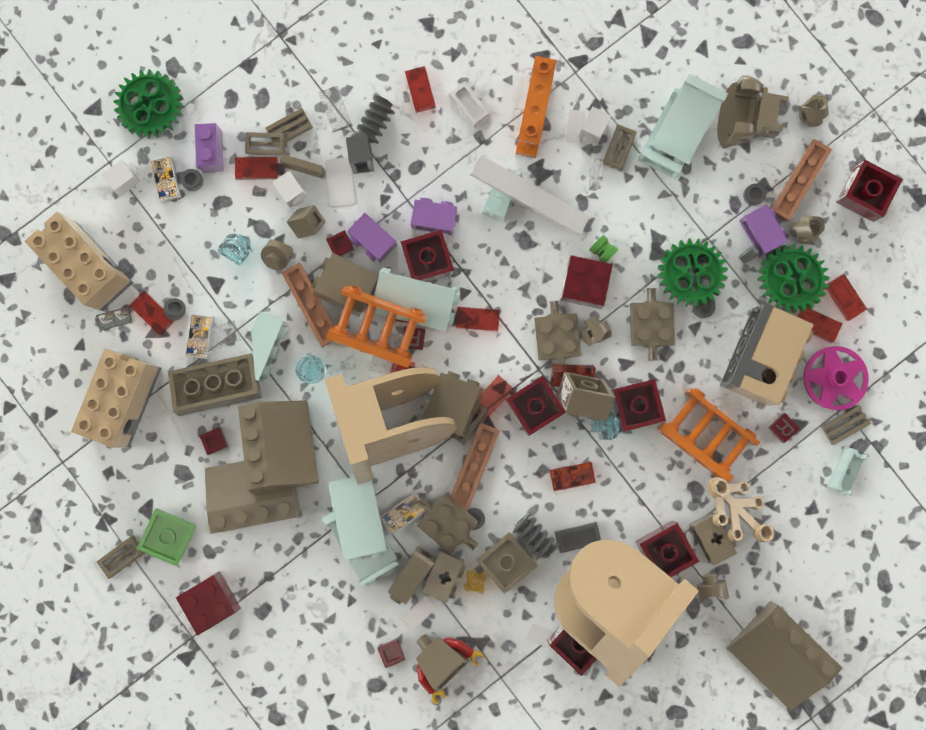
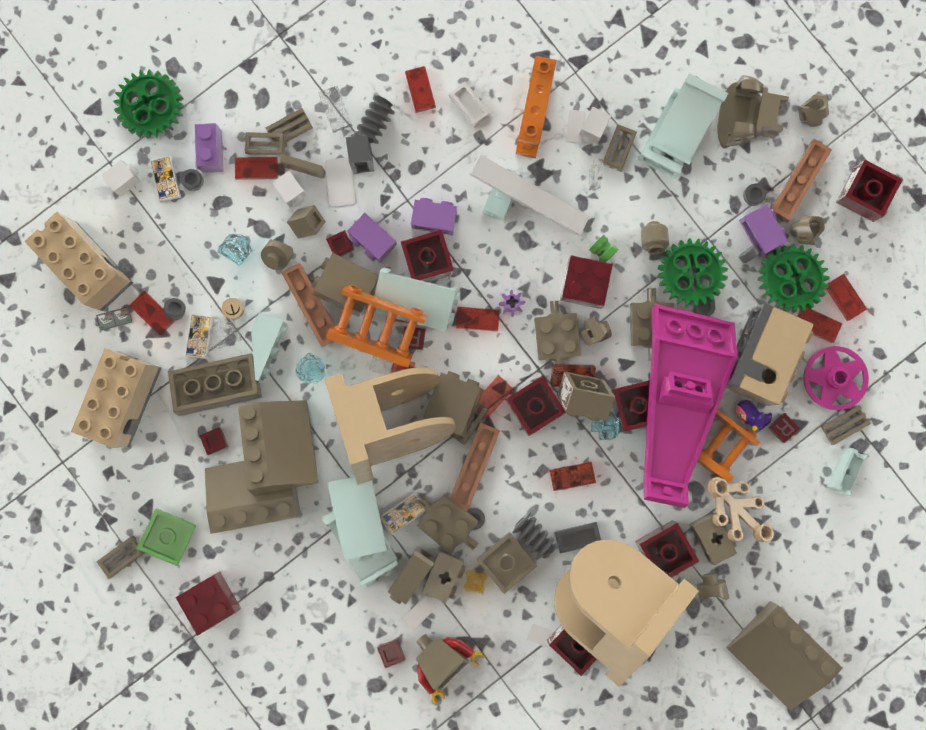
(232, 308): none -> tan tile
(516, 298): none -> medium lavender gear
(655, 237): none -> dark tan head
(694, 356): none -> dark pink wing
(751, 416): none -> dark purple animal

